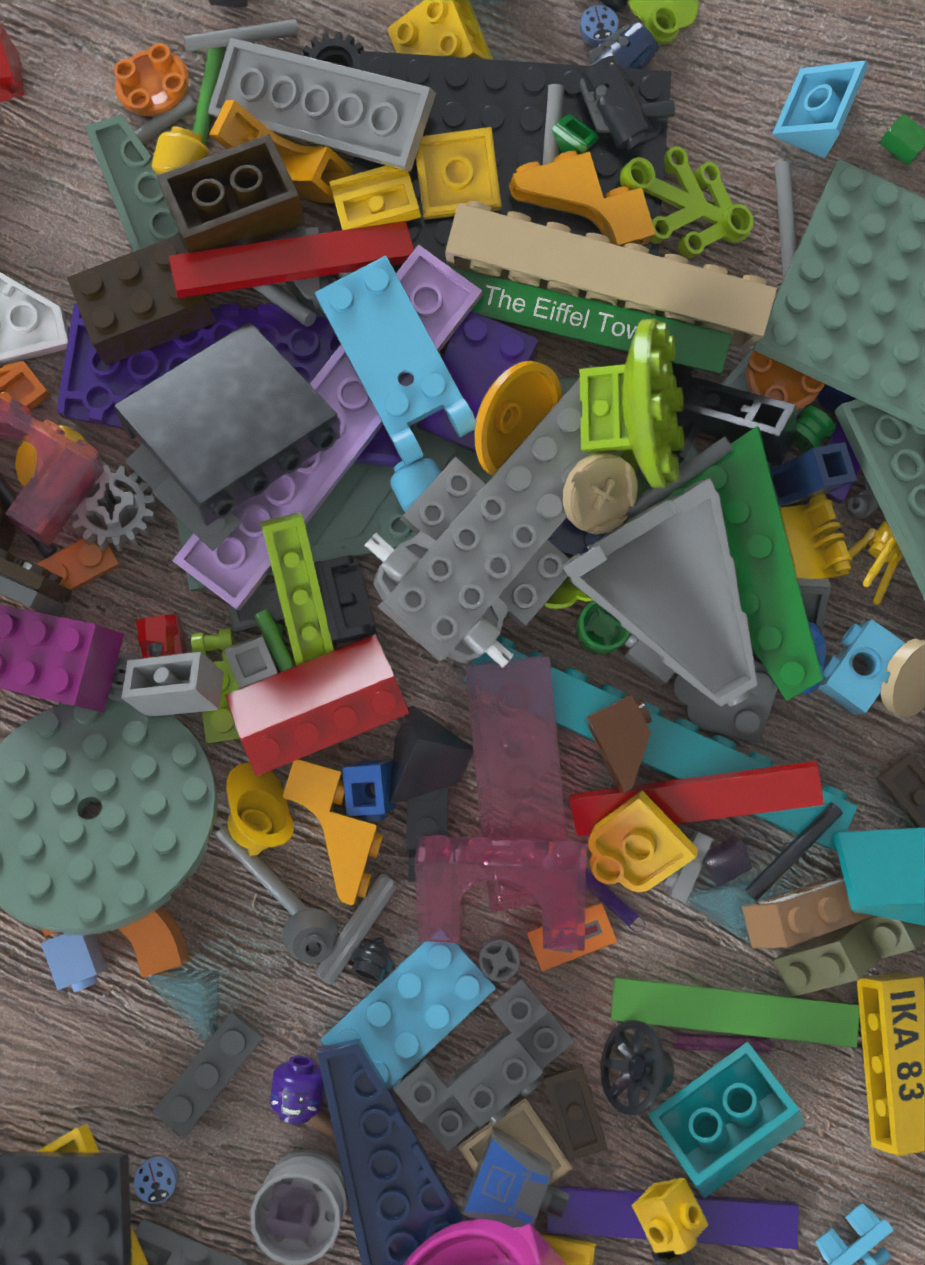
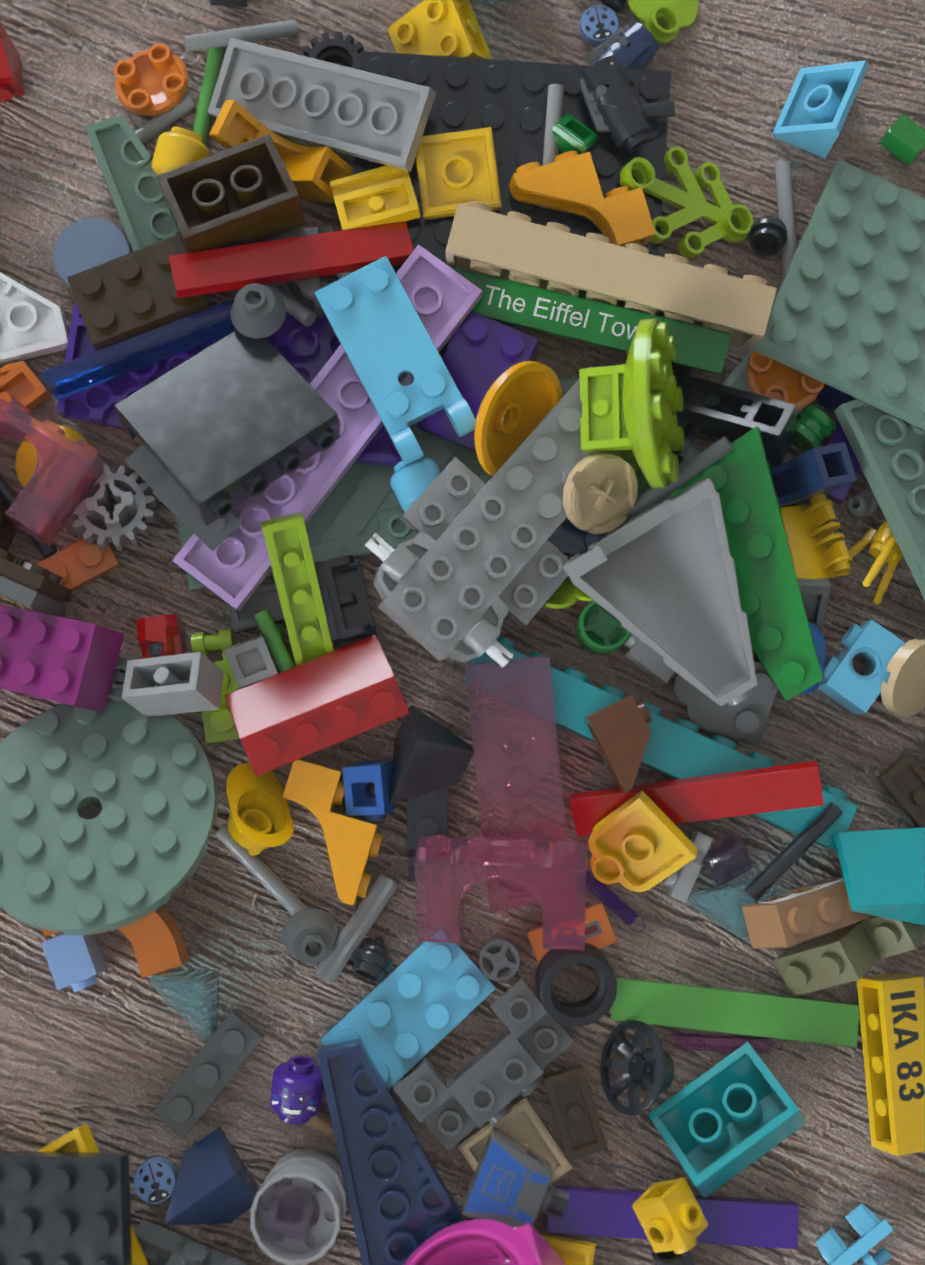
(88, 245): none -> sand blue tile
(139, 351): none -> clear blue tile
(211, 1184): none -> dark blue slope
(257, 311): none -> dark grey cone
(584, 1011): none -> black tyre
(767, 235): none -> black plate

